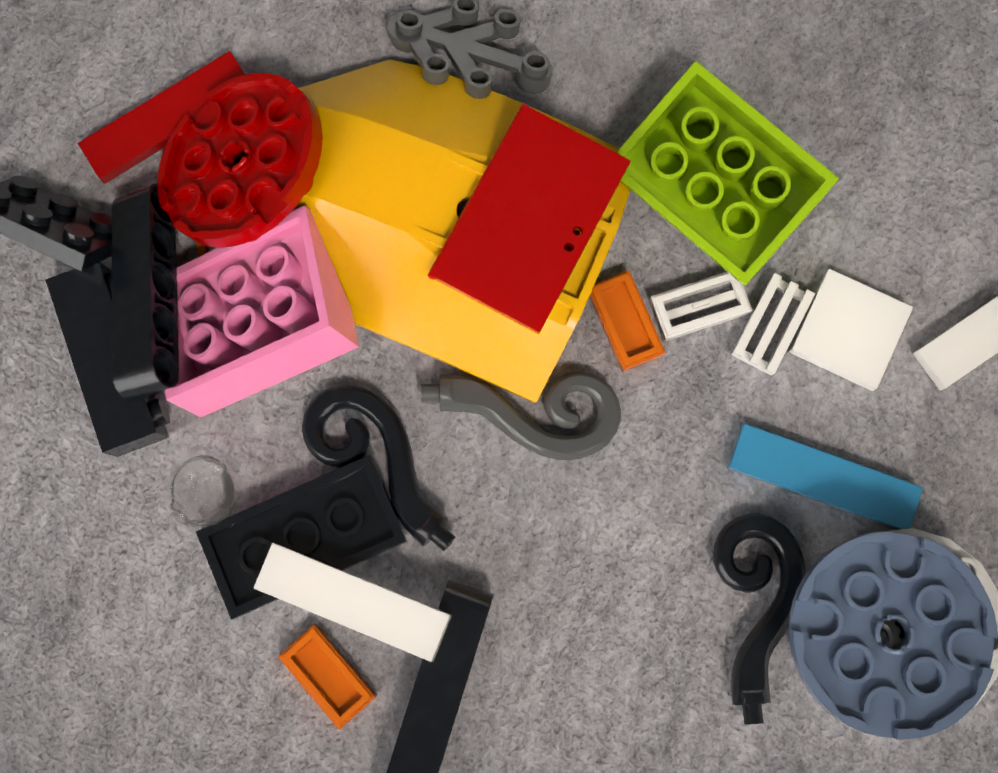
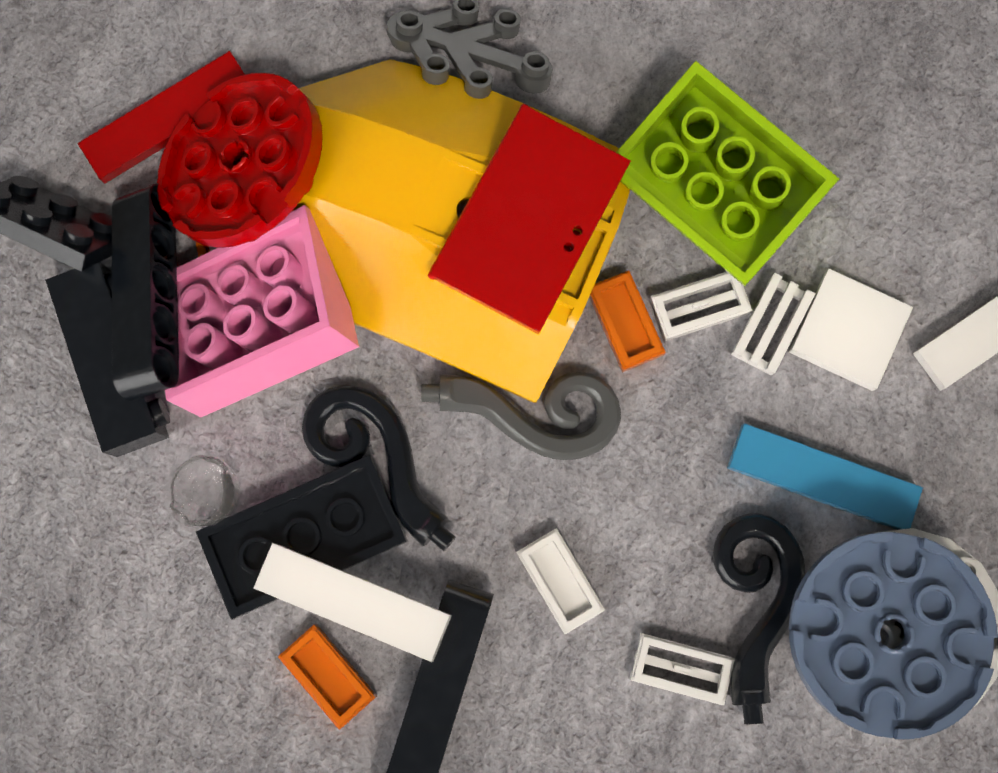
(560, 581): none -> white tile
(642, 658): none -> white tile

